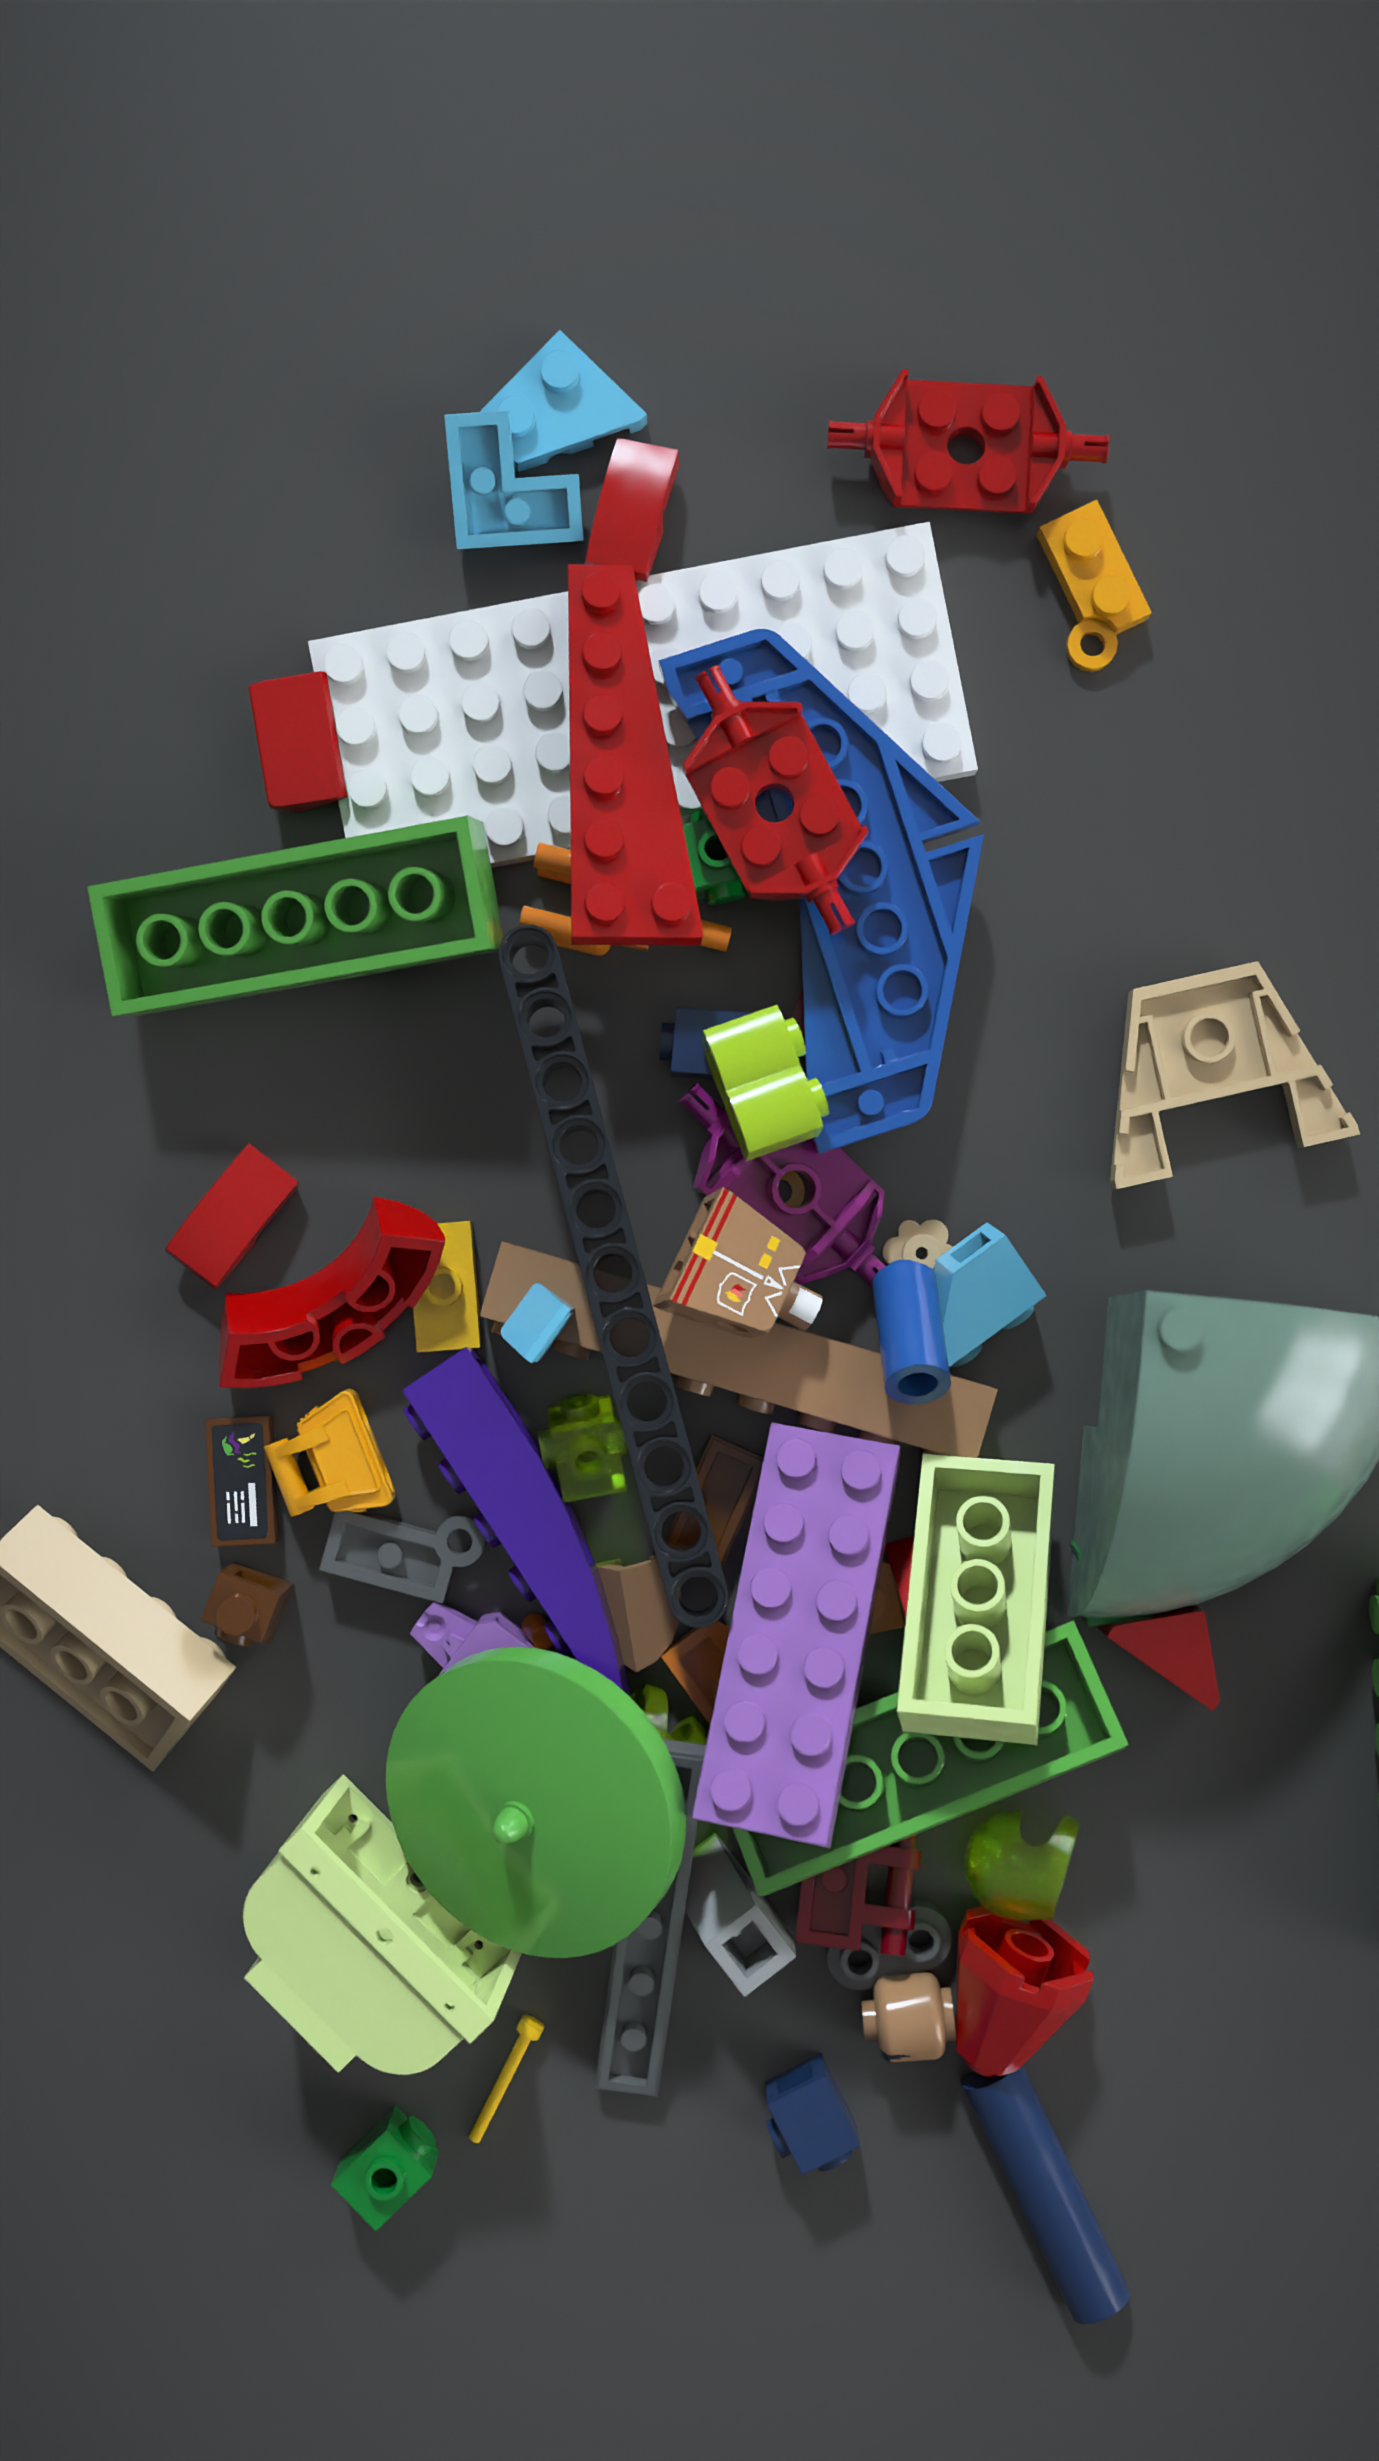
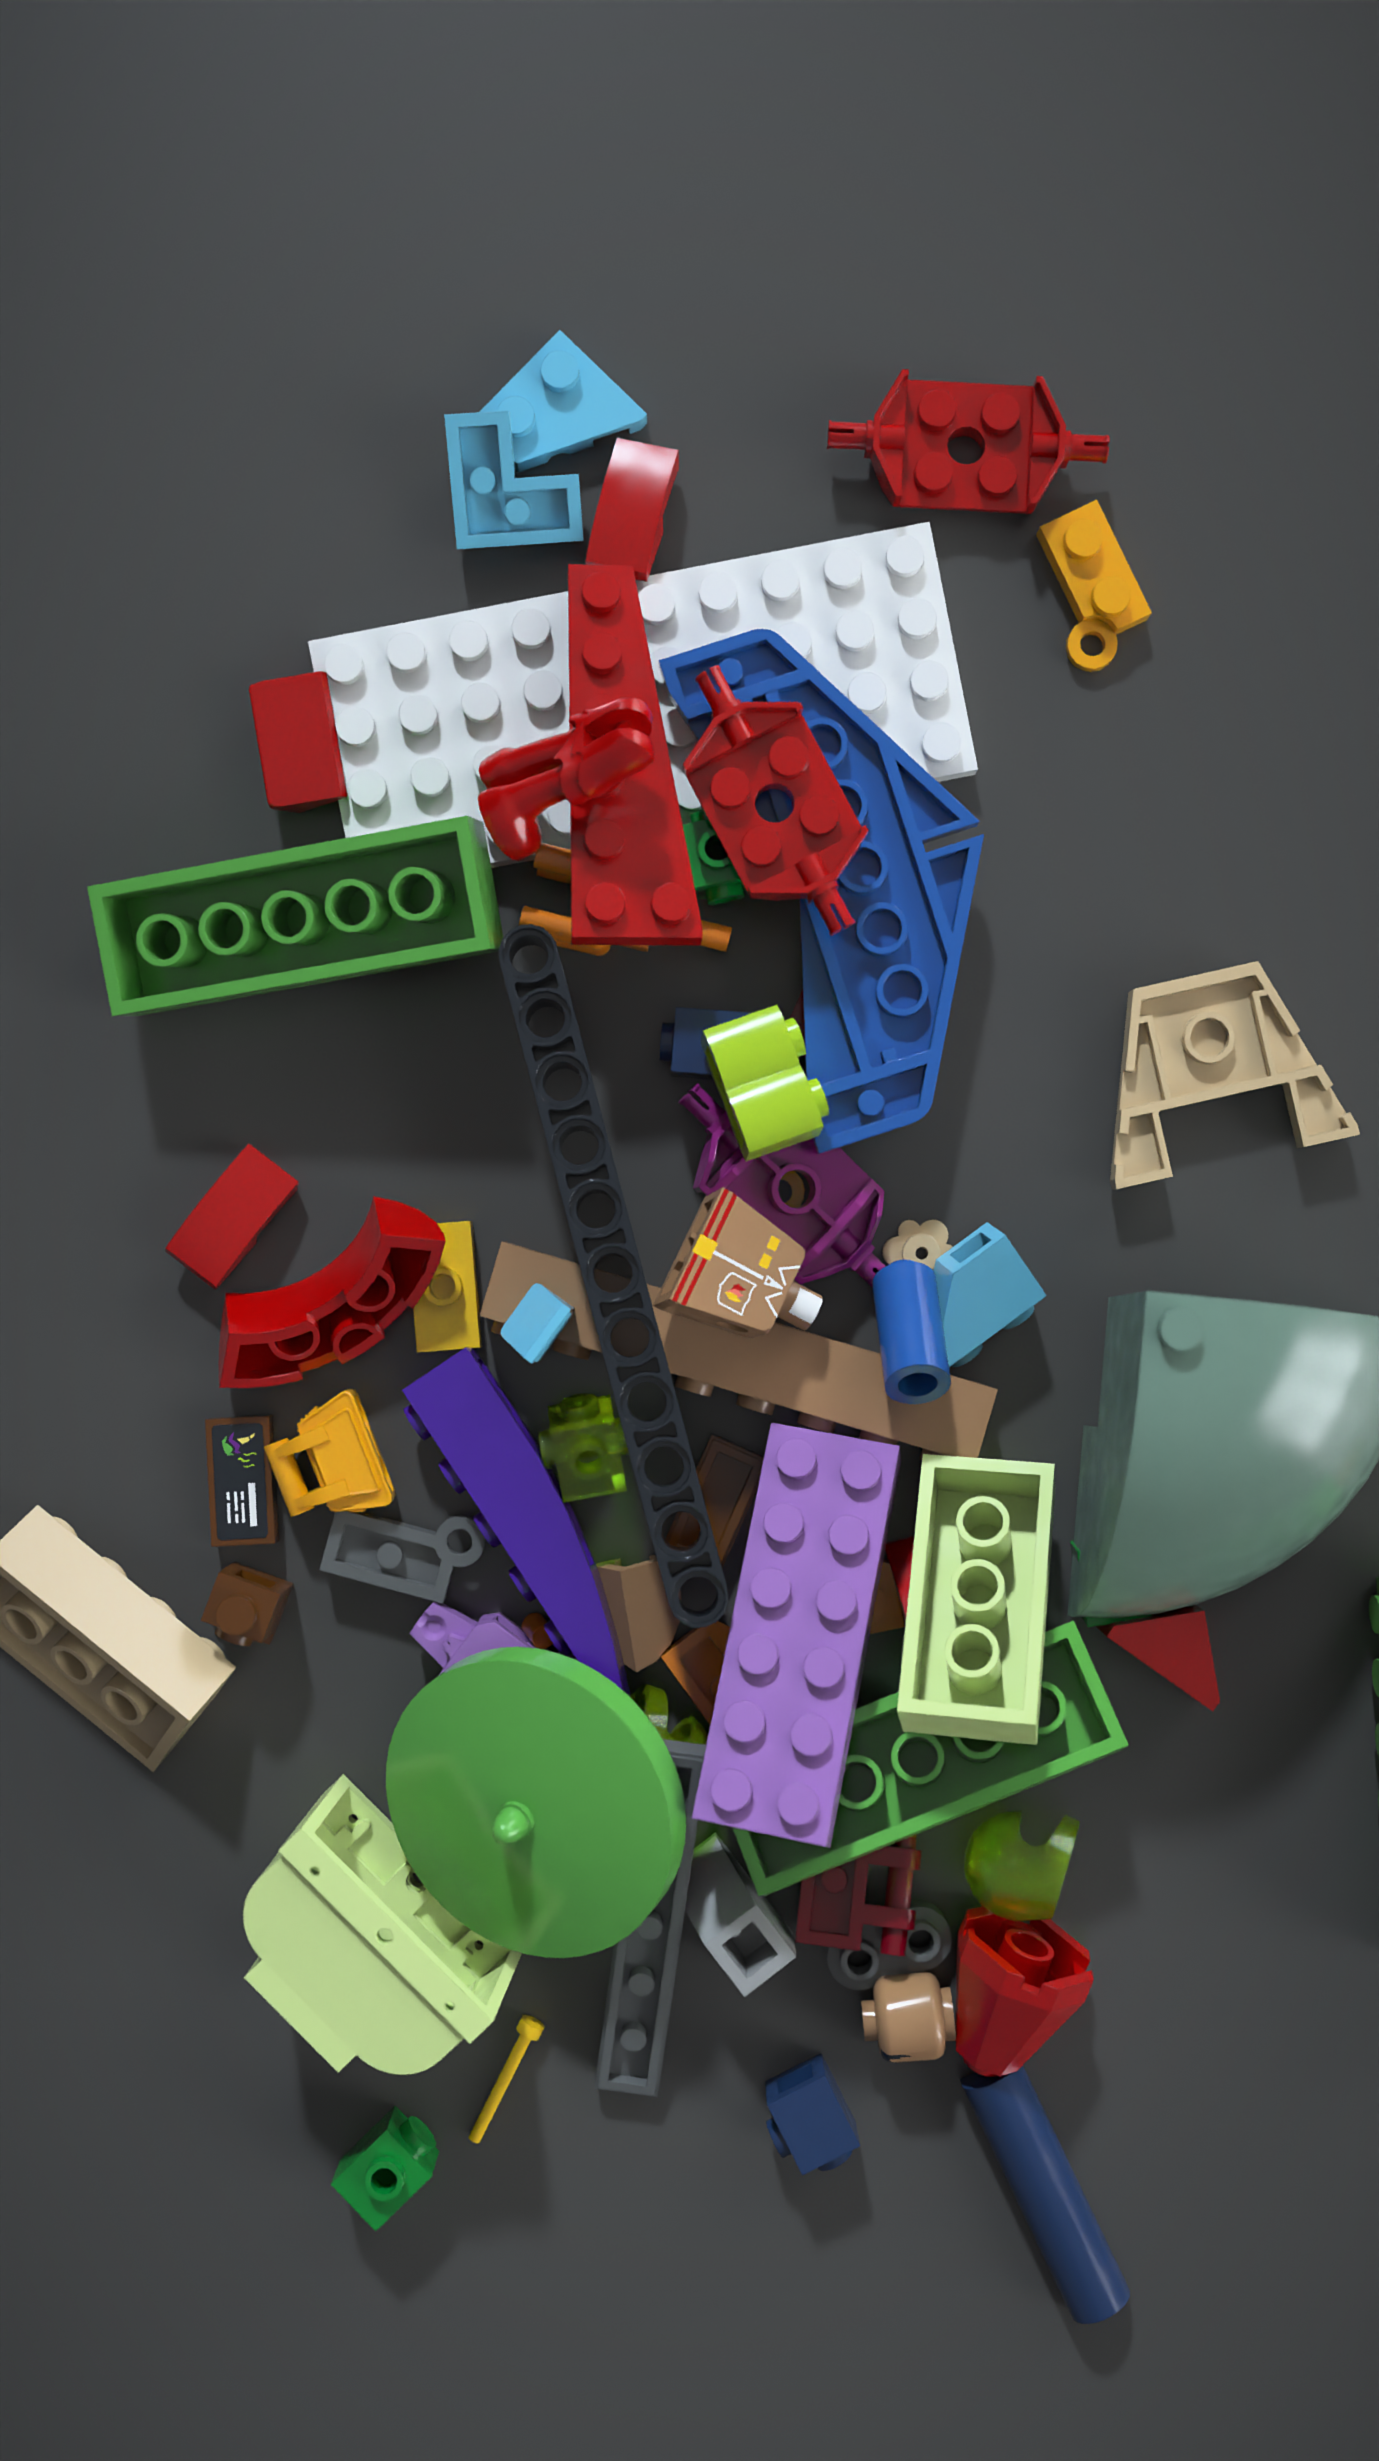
(572, 766): none -> red piece

